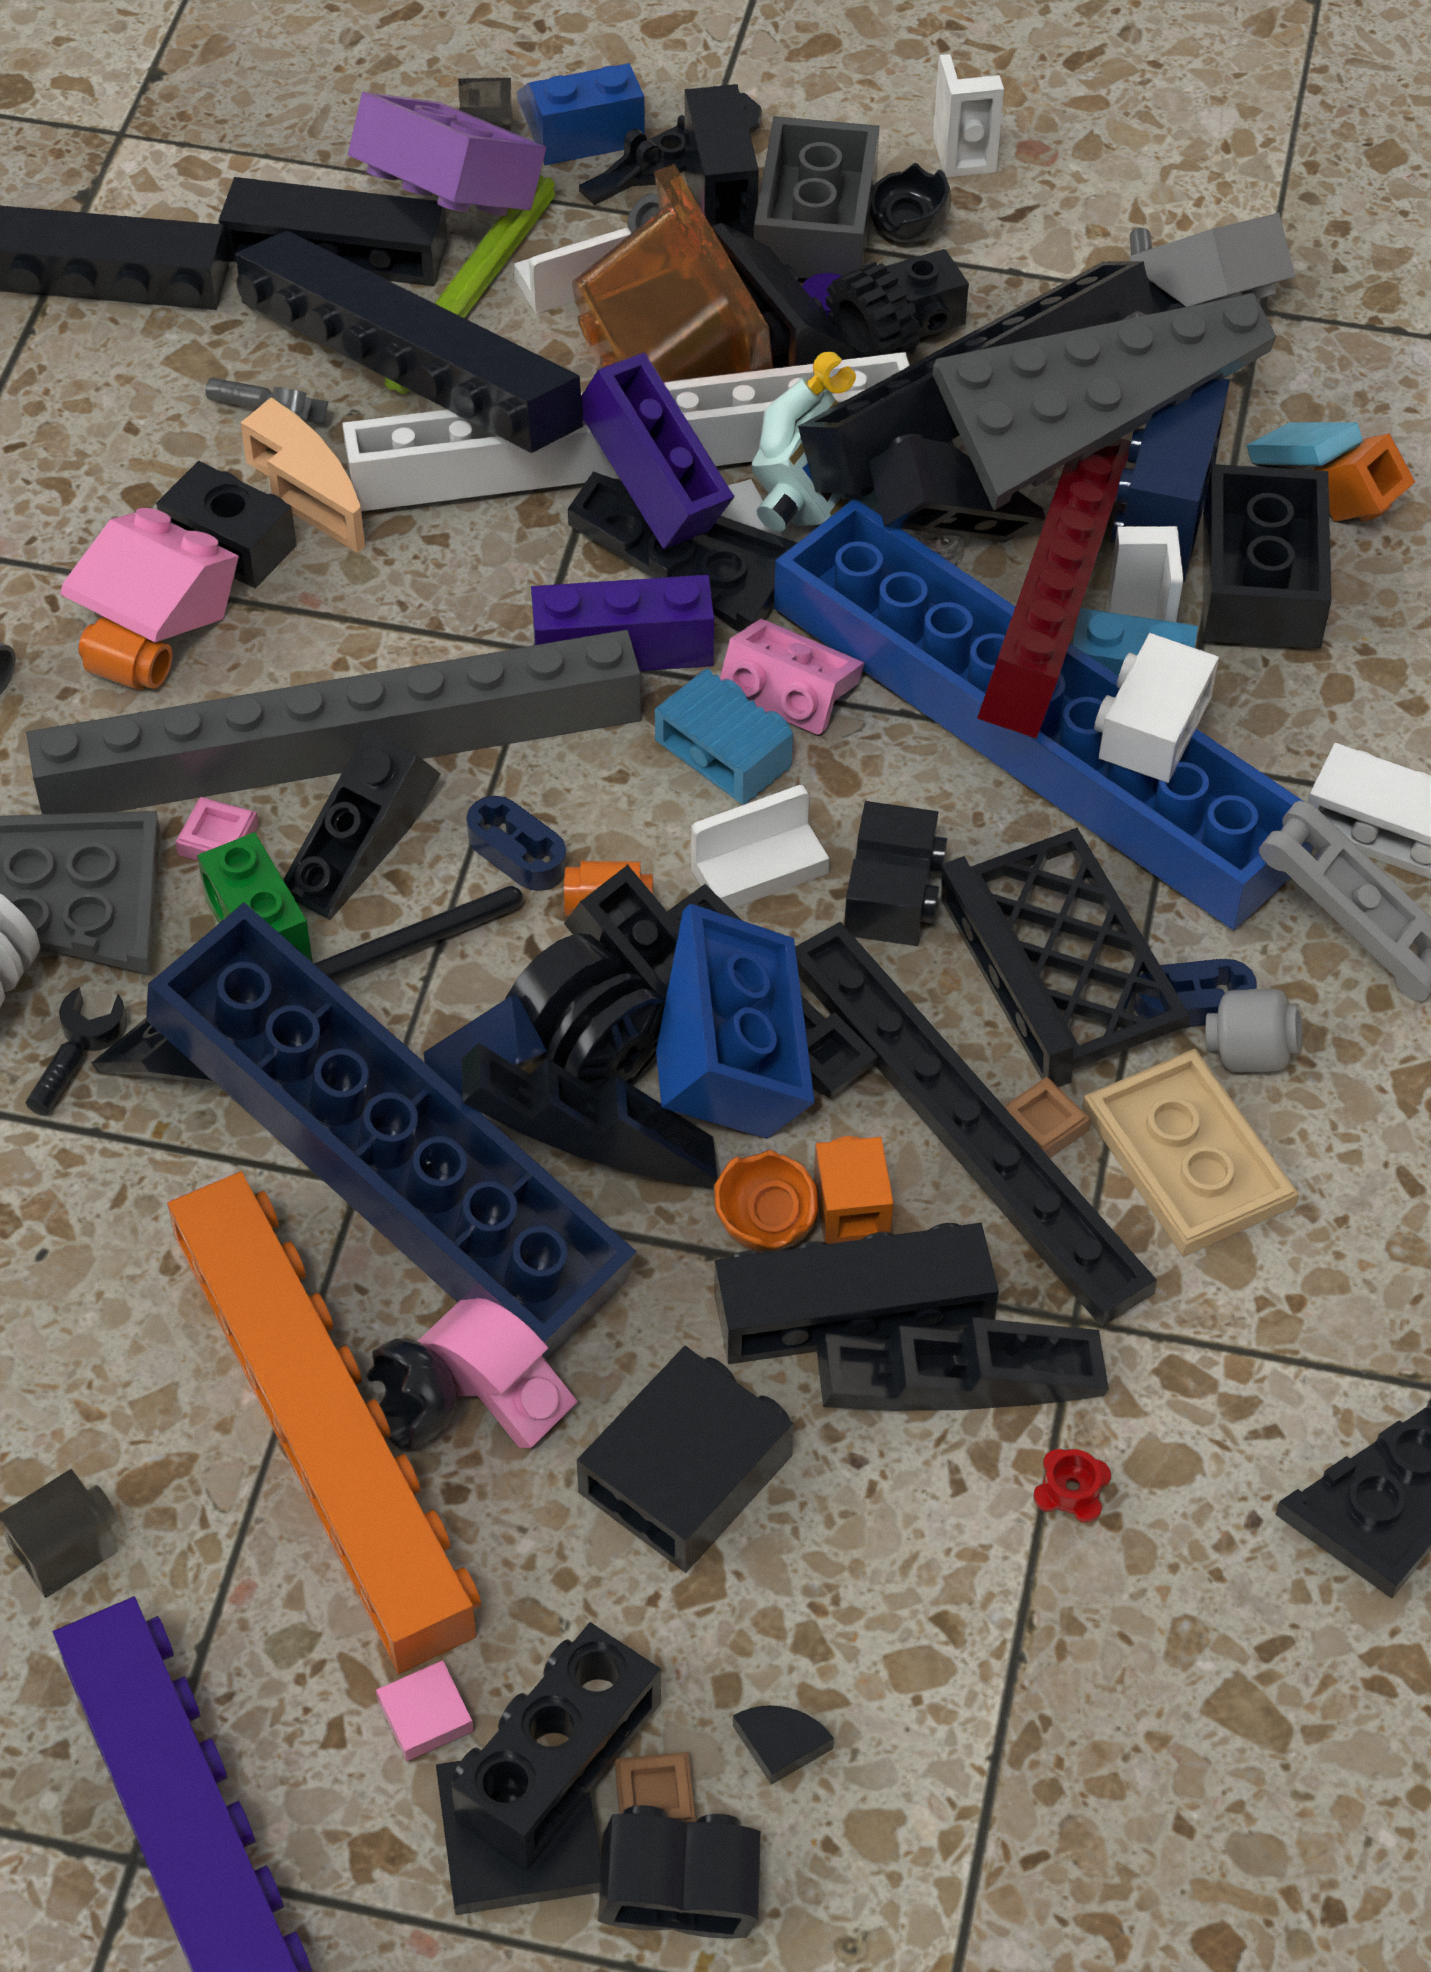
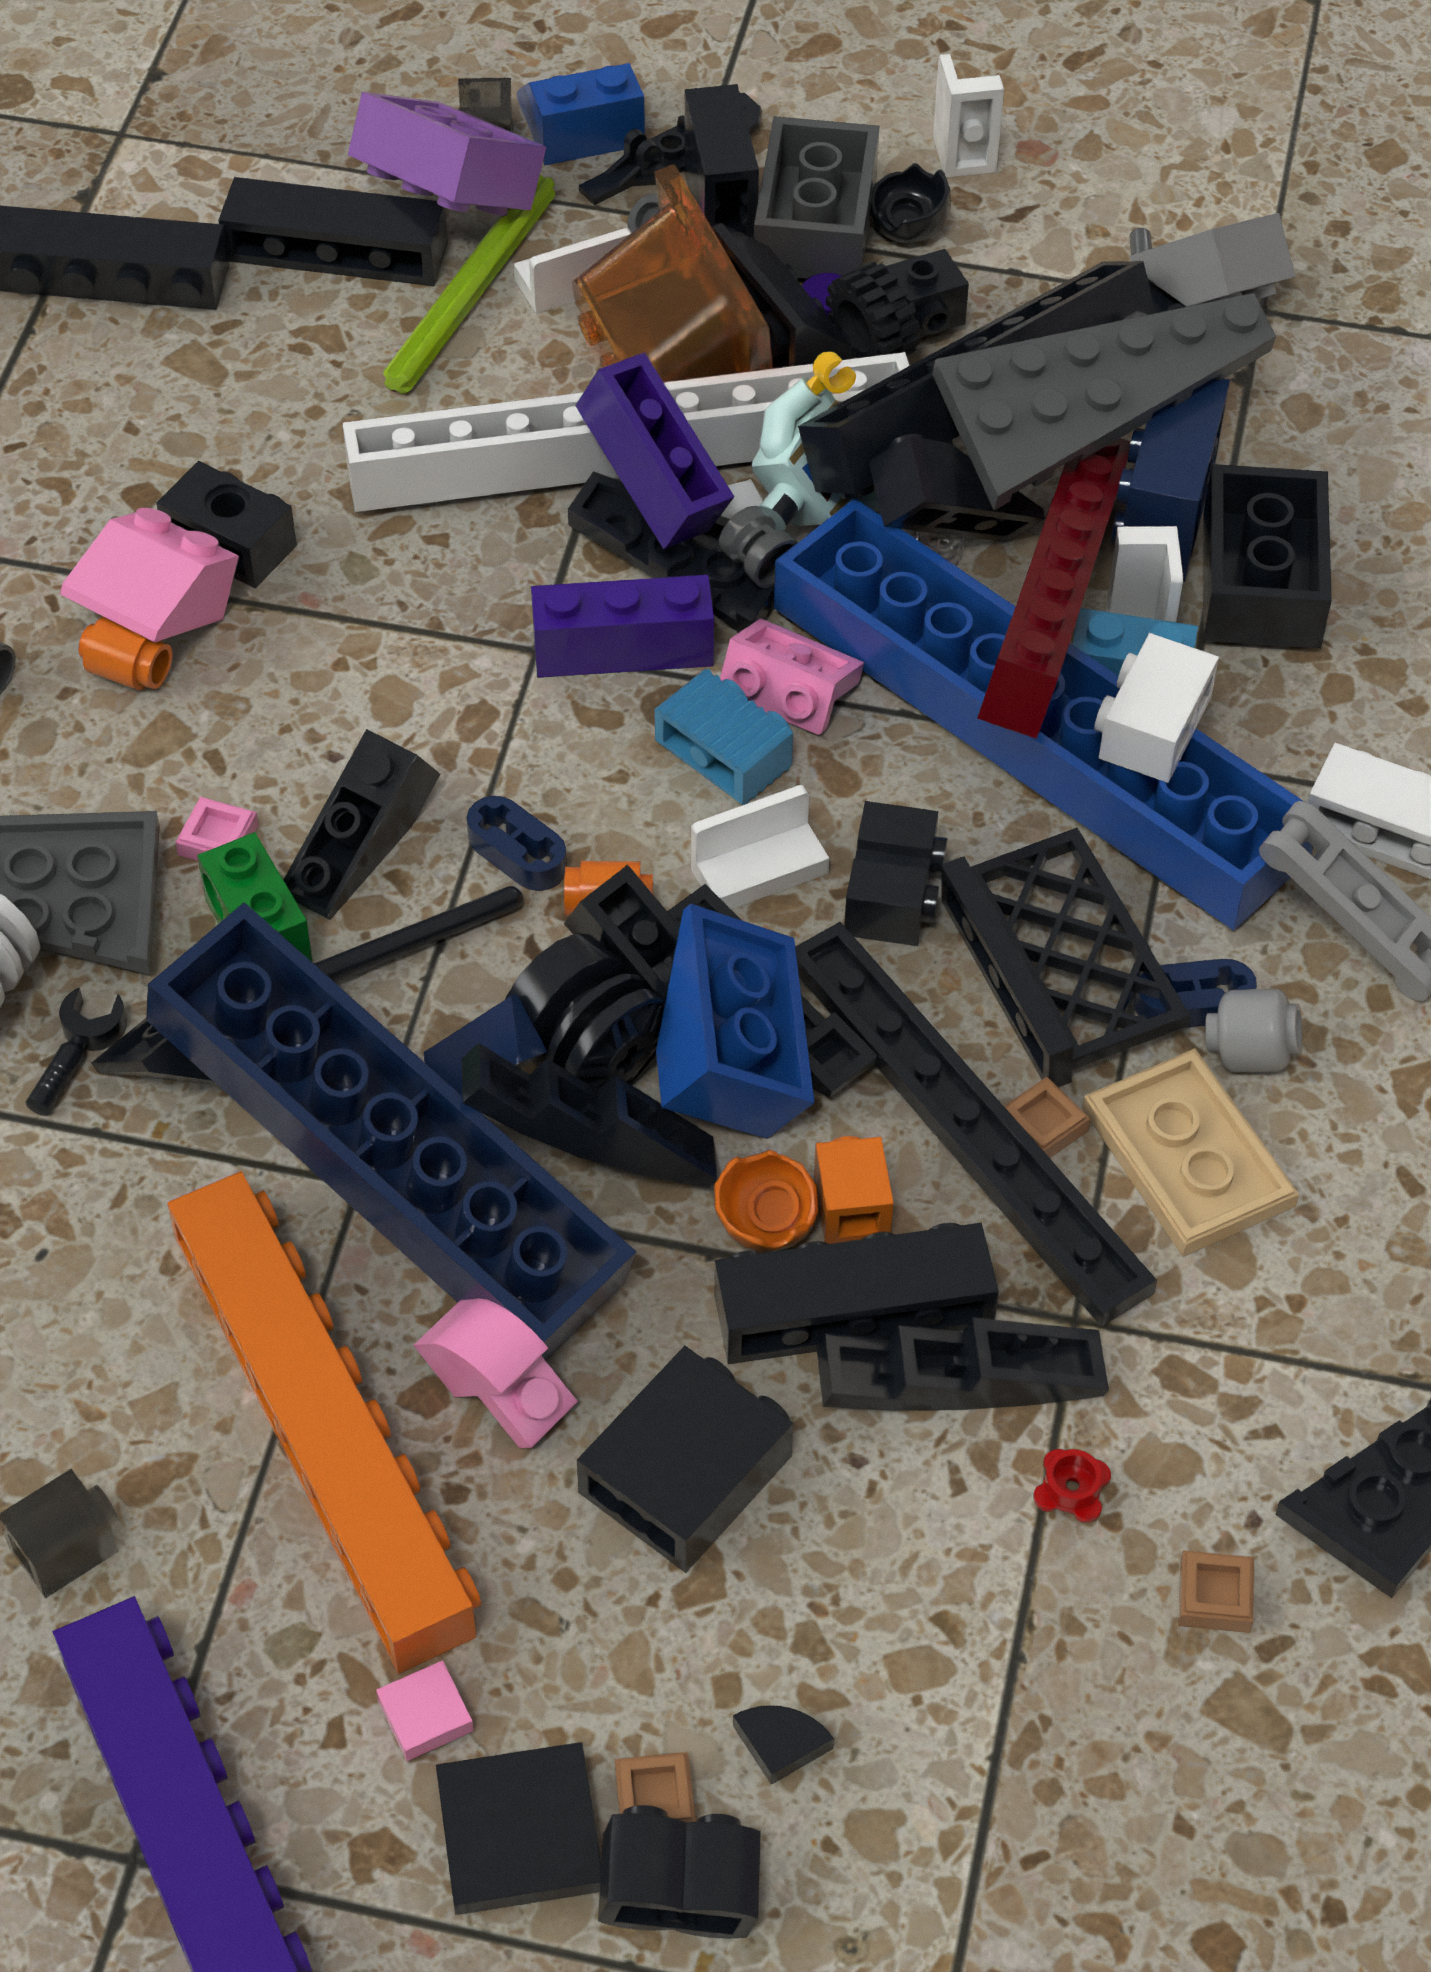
(254, 396): dark grey piece -> none
(303, 472): light nougat slope -> none
(317, 725): dark grey brick -> none
(411, 341): black brick -> none
(417, 1391): black hair -> none
(562, 1775): black brick -> none
(756, 543): none -> dark grey wheel
(1216, 1591): none -> medium nougat tile
(1305, 443): medium azure tile -> none
(1366, 479): orange brick -> none

